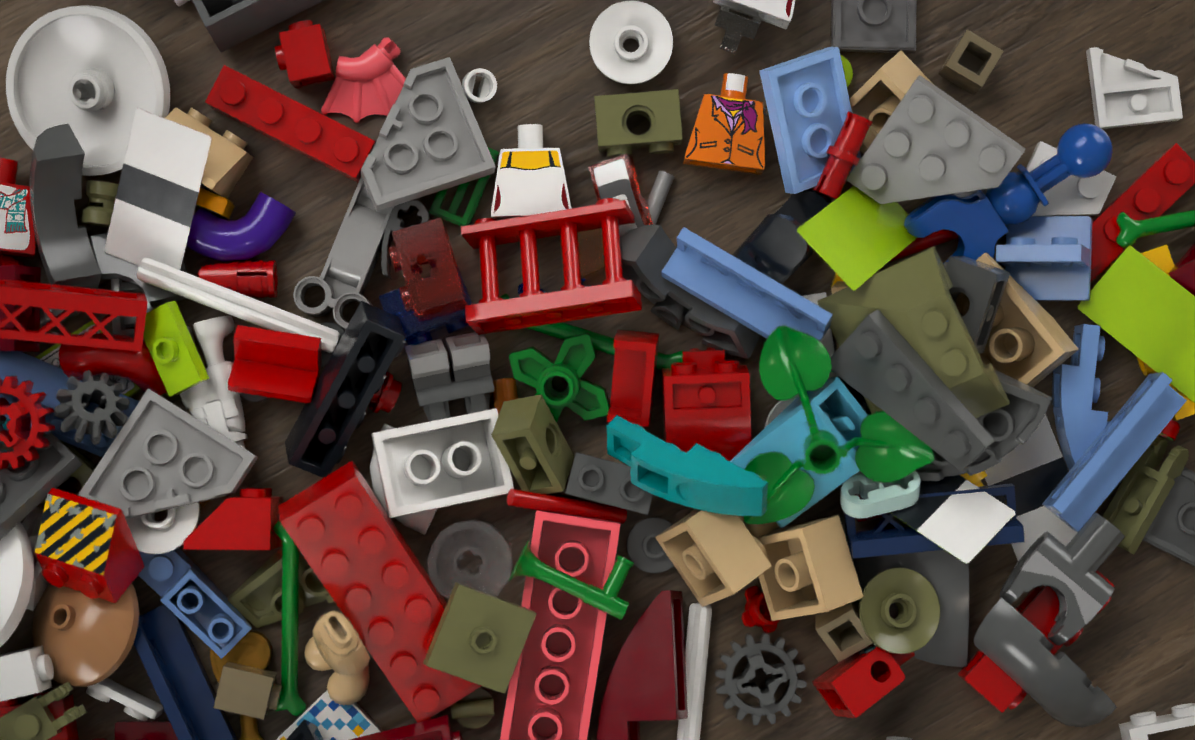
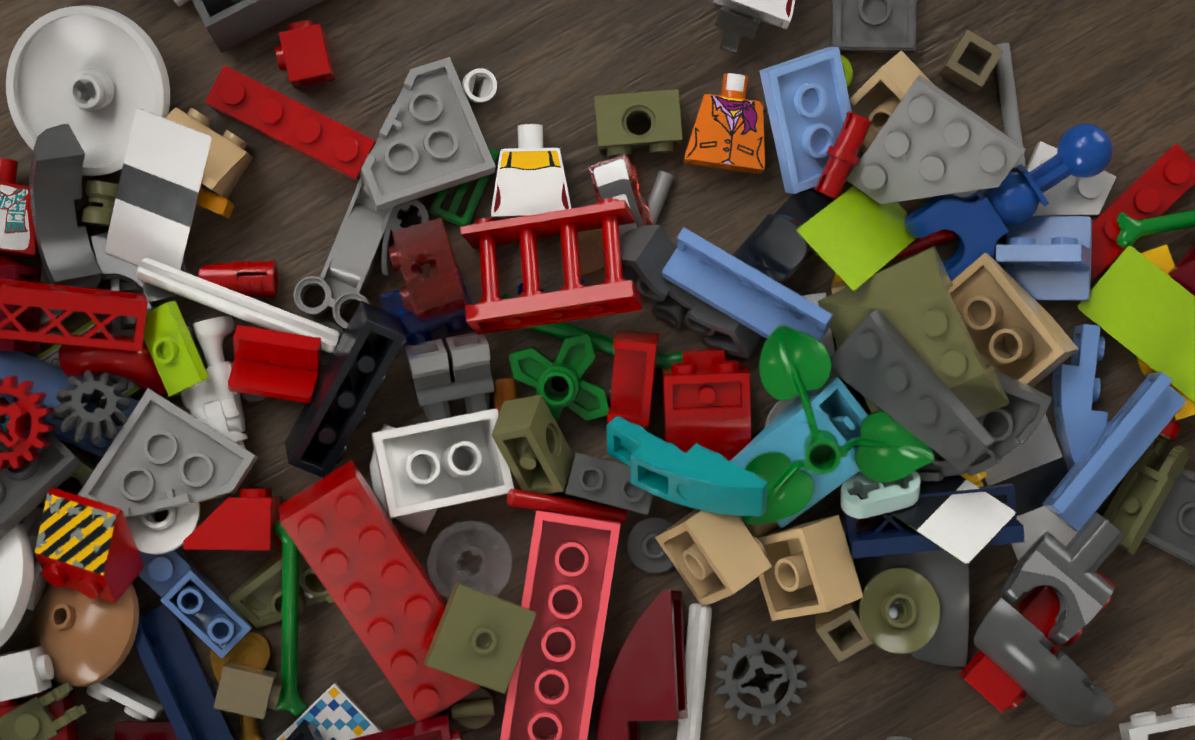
(242, 237): dark purple cylinder -> none
(339, 648): tan piece -> none
(366, 83): coral arm -> none
(387, 395): red plate -> none
(604, 600): green piece -> none
(633, 21): white dish -> none
(752, 614): red plate -> none
(850, 686): red torso -> none
(984, 289): dark grey brick -> none
(1008, 98): none -> light grey bar
(1130, 93): white wing -> none

